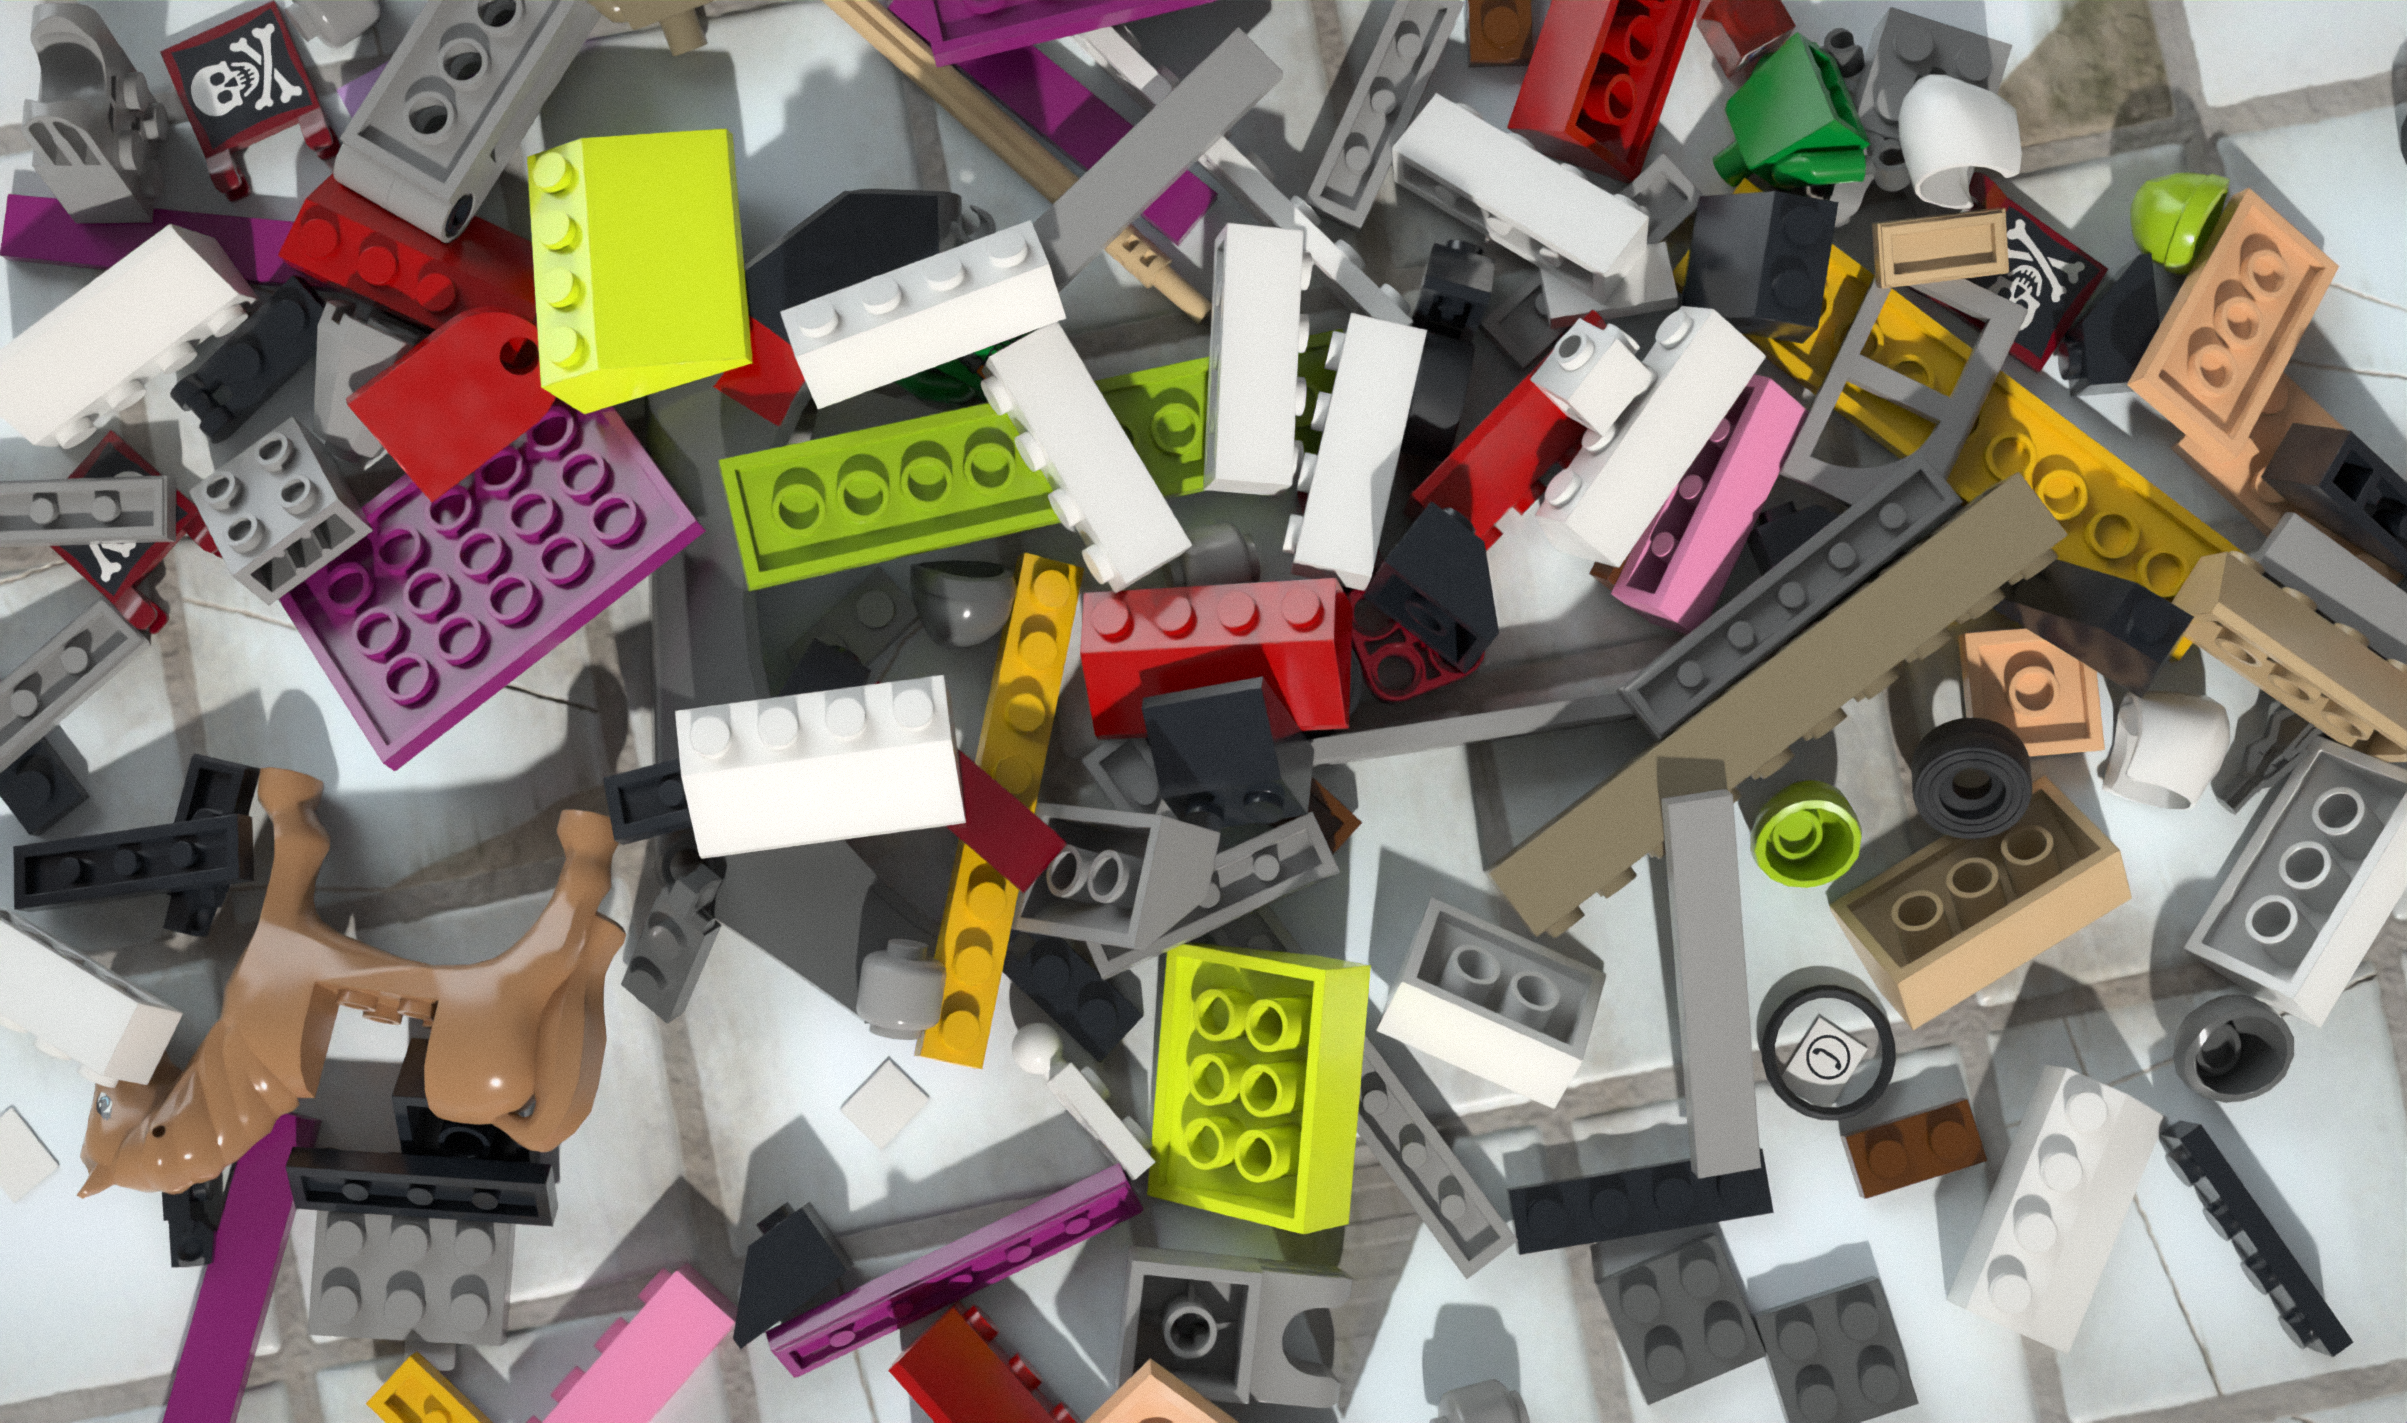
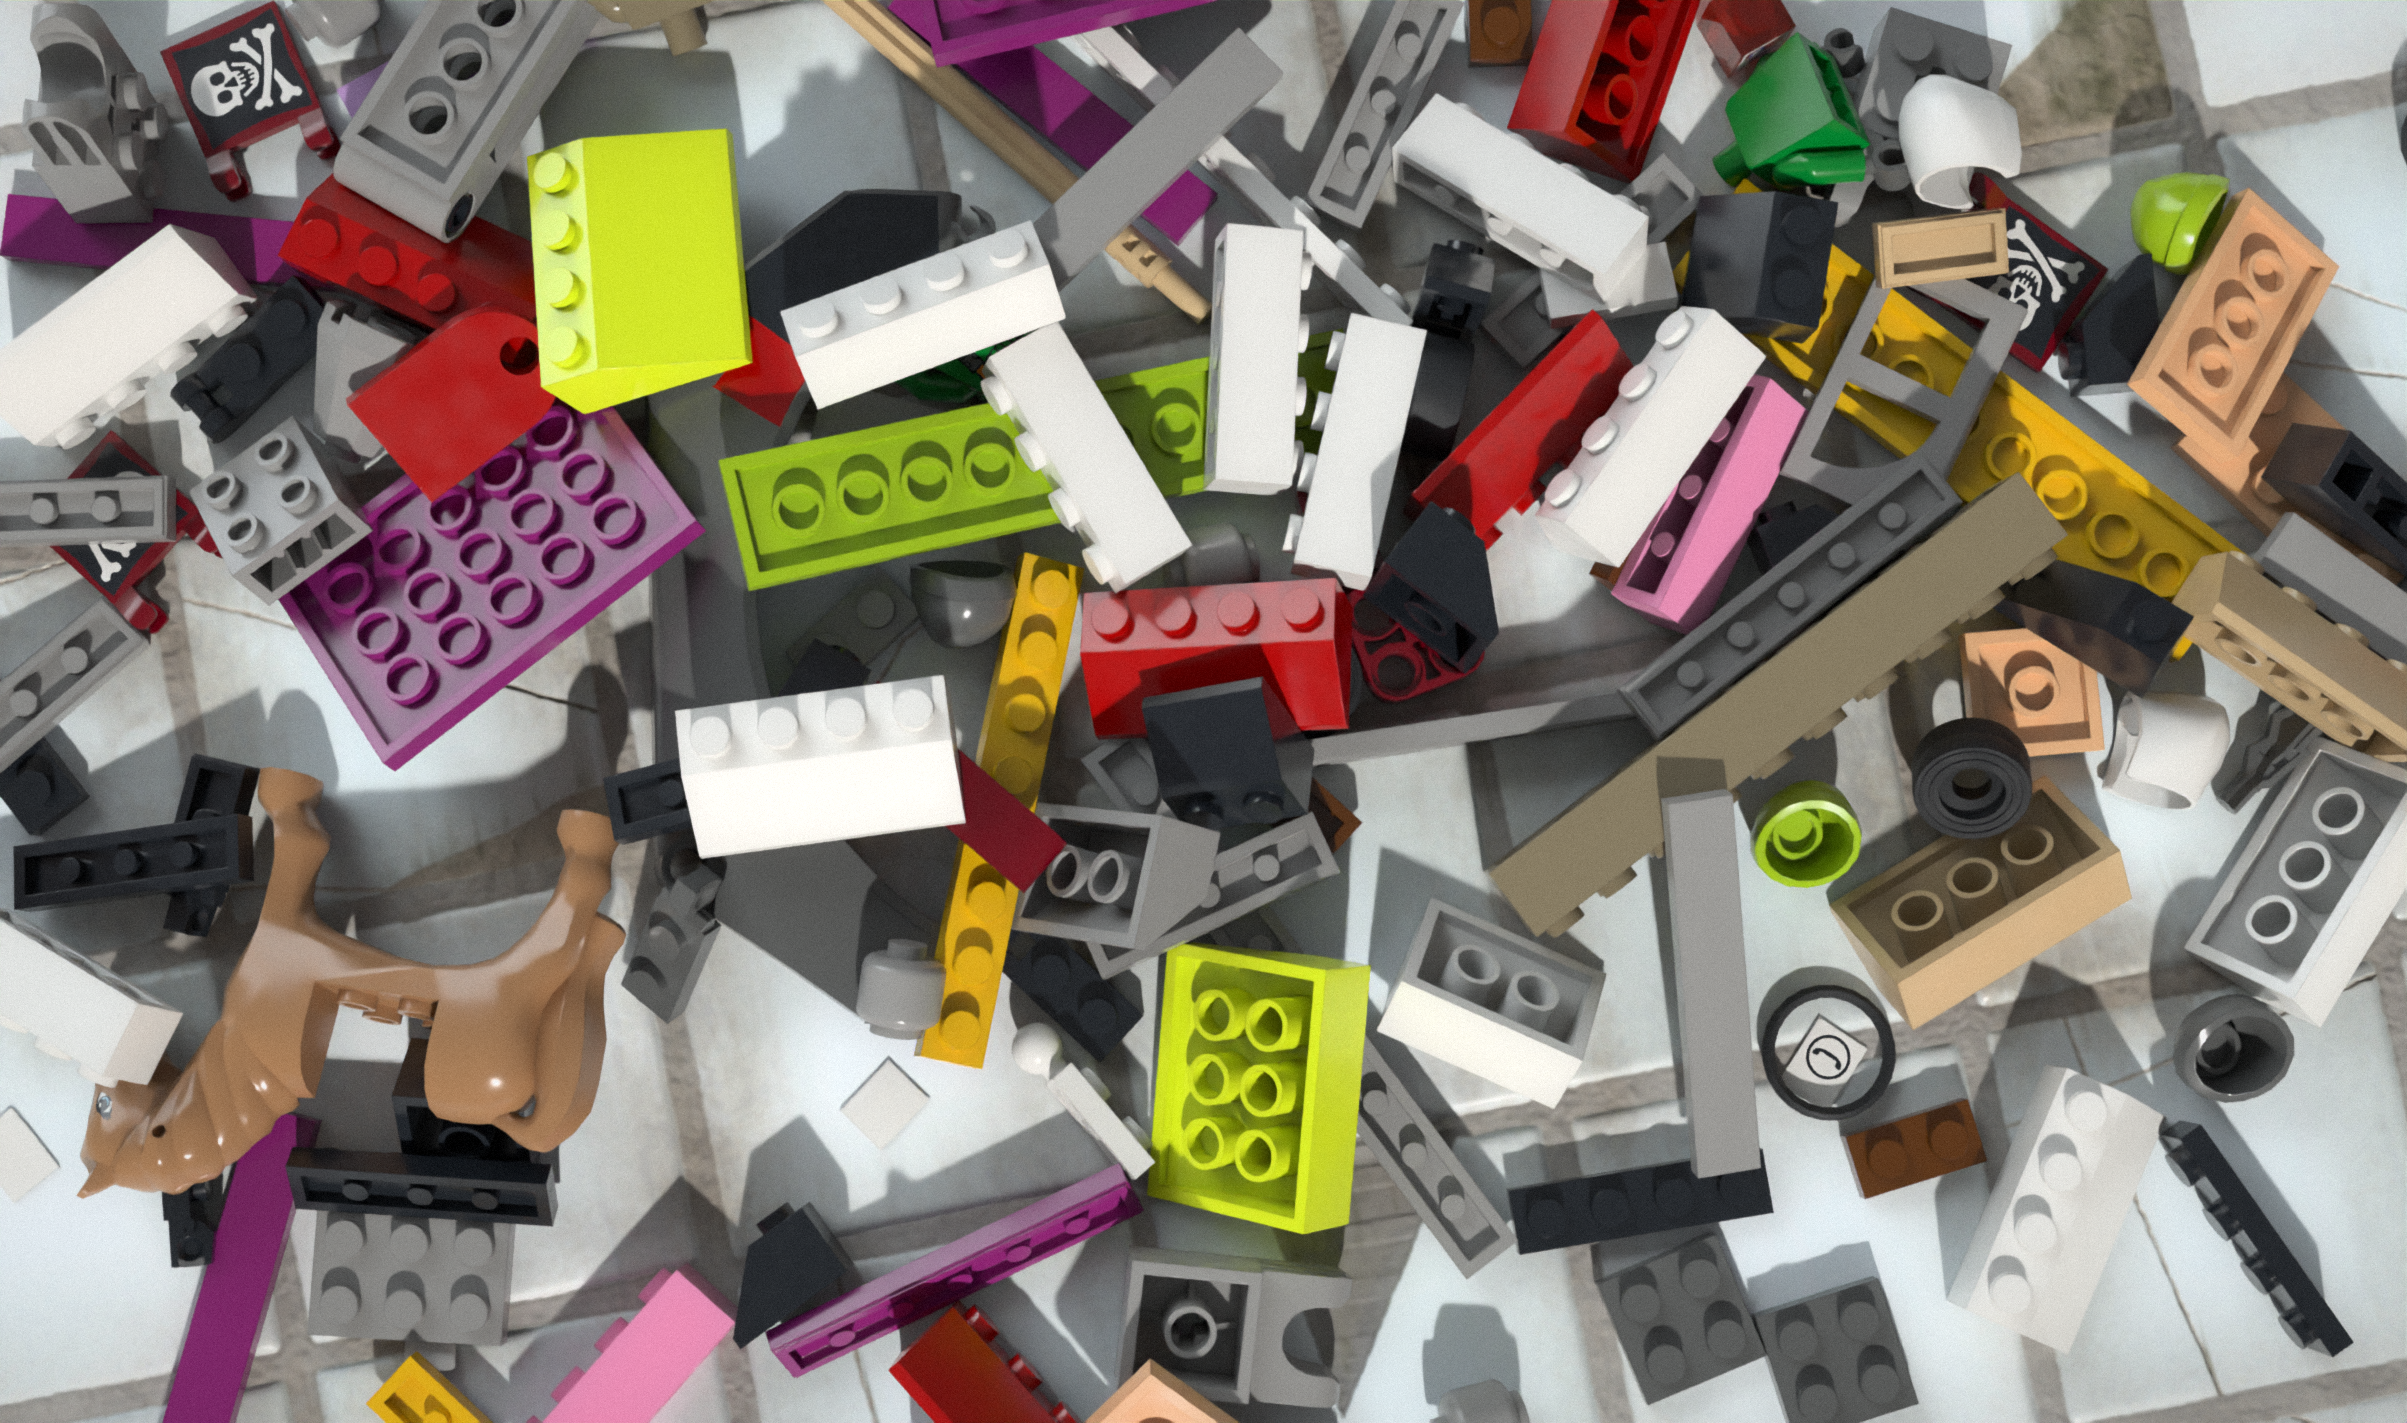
(1592, 374): white brick -> none

